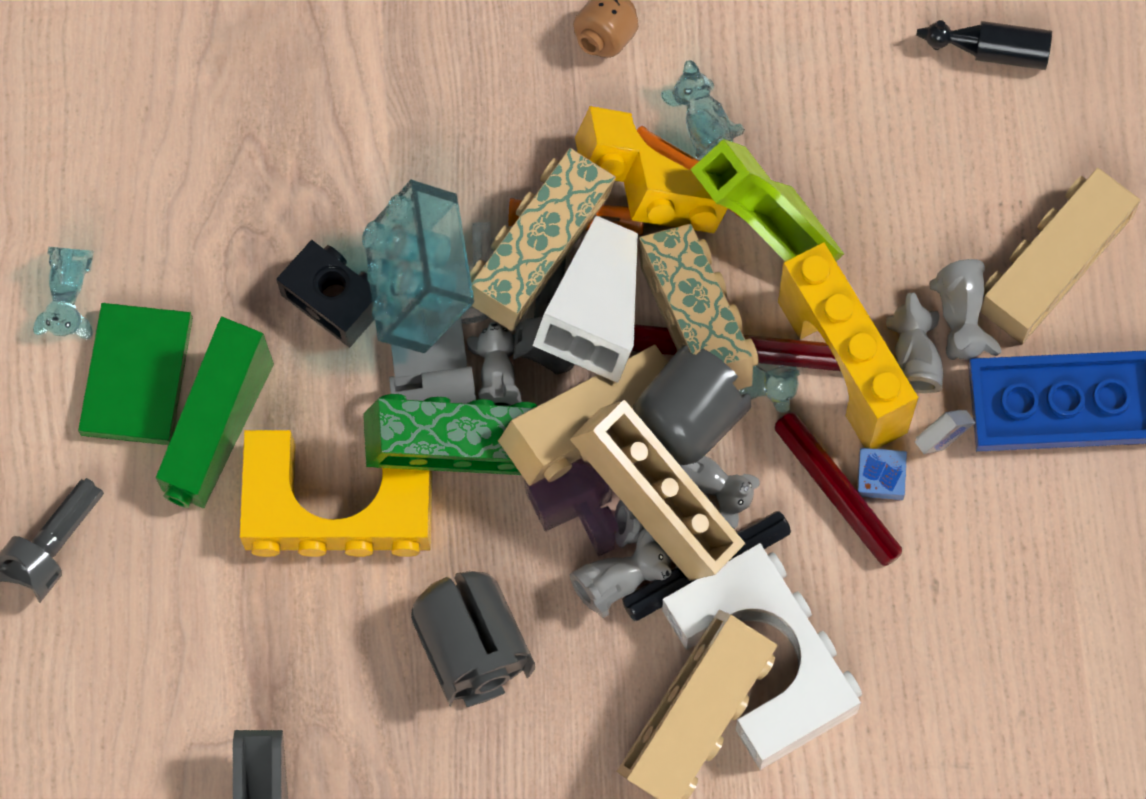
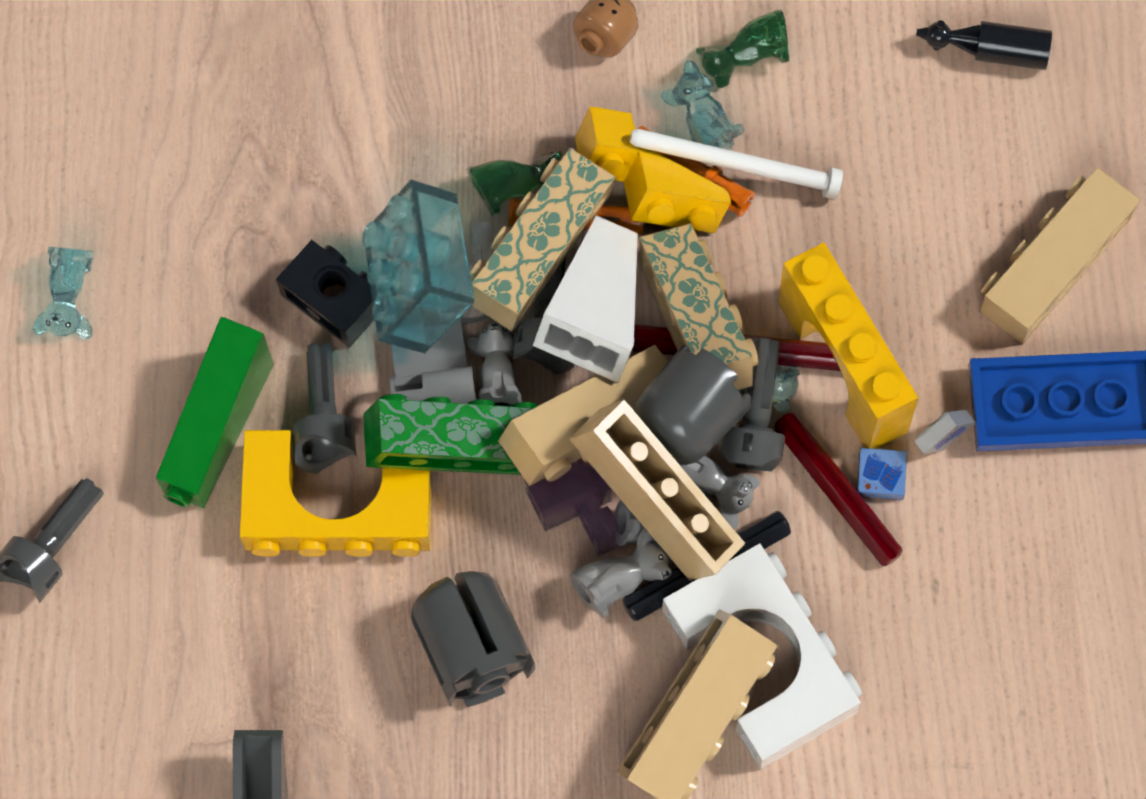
(135, 374): green tile -> none
(324, 434): none -> dark grey piece
(507, 179): none -> clear green animal
(752, 443): none -> dark grey piece
(755, 41): none -> clear green animal
(768, 206): lime arch -> none
(827, 182): none -> white bar
(914, 349): light grey animal -> none
(962, 298): light grey animal -> none

